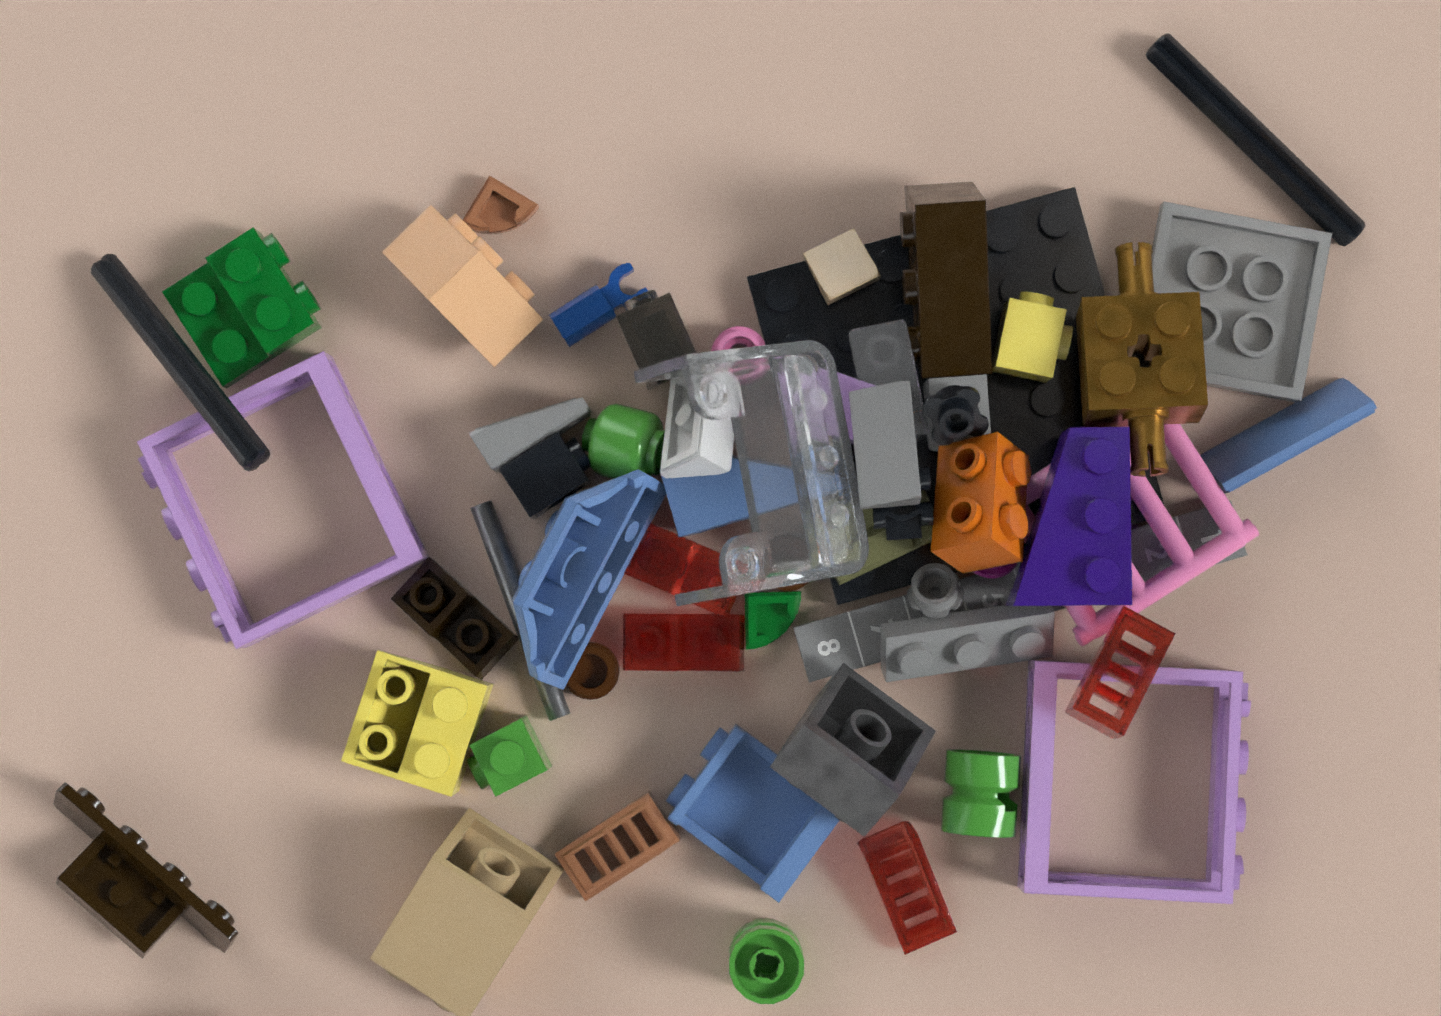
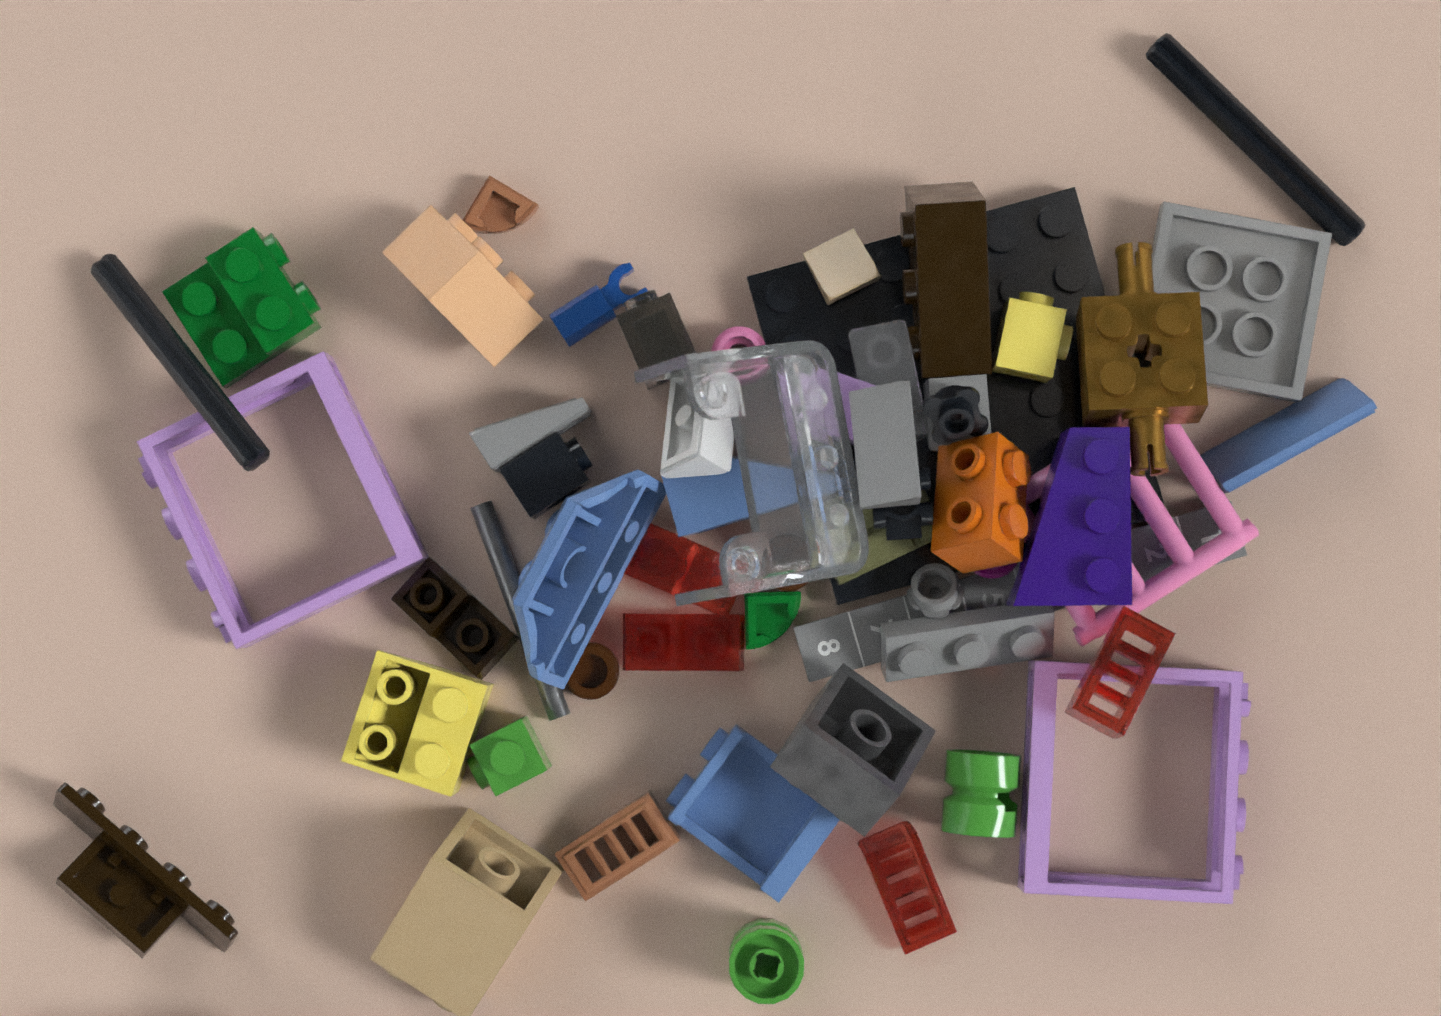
(624, 441): bright green head -> none

